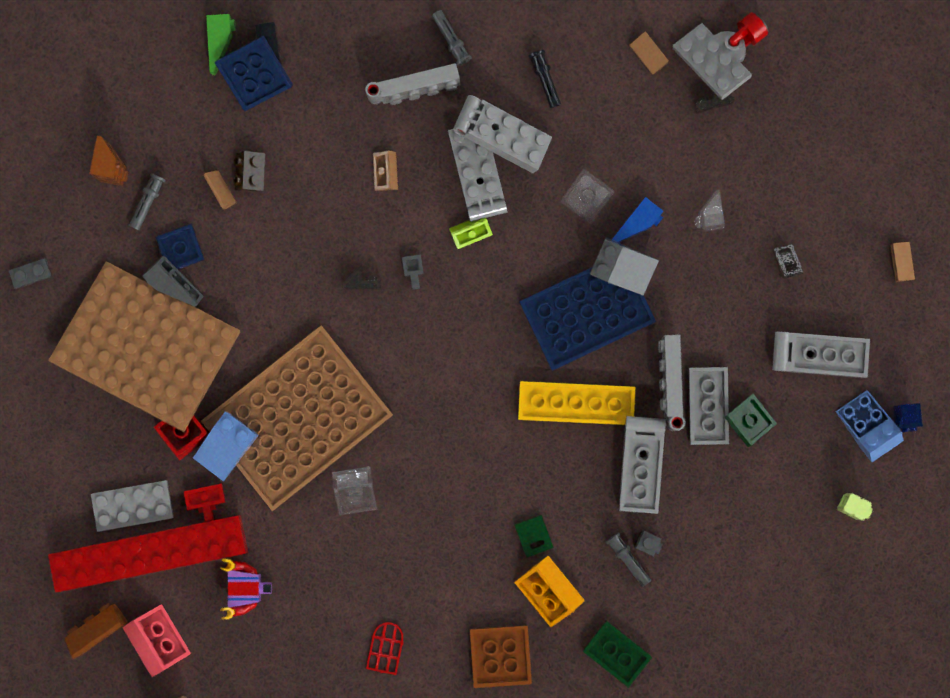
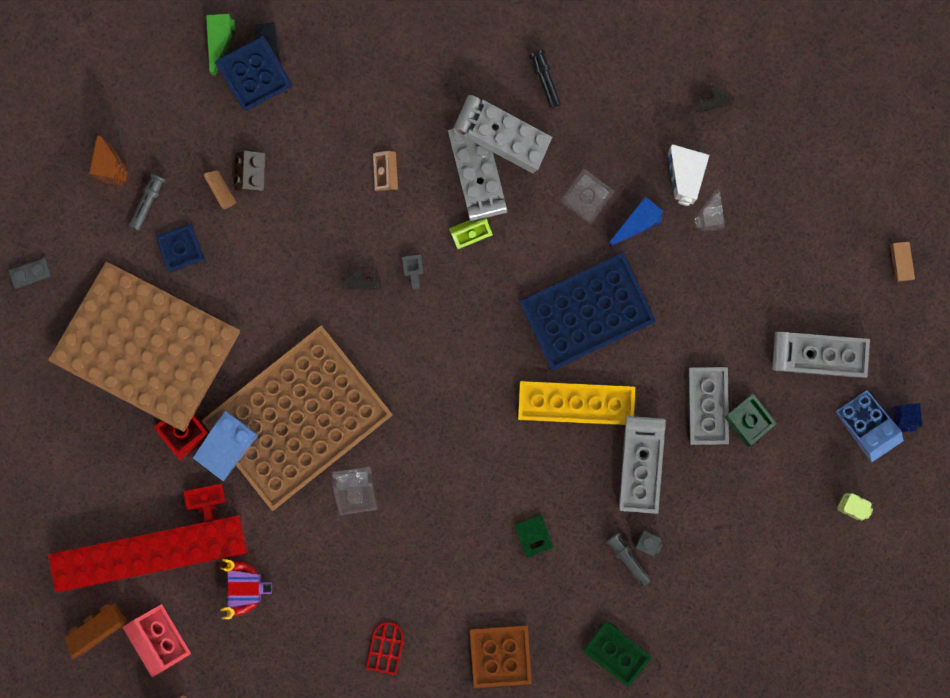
(132, 505): light grey plate -> none
(169, 280): dark grey slope -> none
(414, 85): light grey hinge -> none
(455, 45): dark grey pin -> none
(549, 591): light orange slope -> none
(624, 266): slope -> none
(649, 53): medium nougat slope -> none
(672, 381): light grey hinge -> none
(686, 173): none -> white slope
(720, 56): light grey plate -> none
(787, 261): clear smoke slope -> none

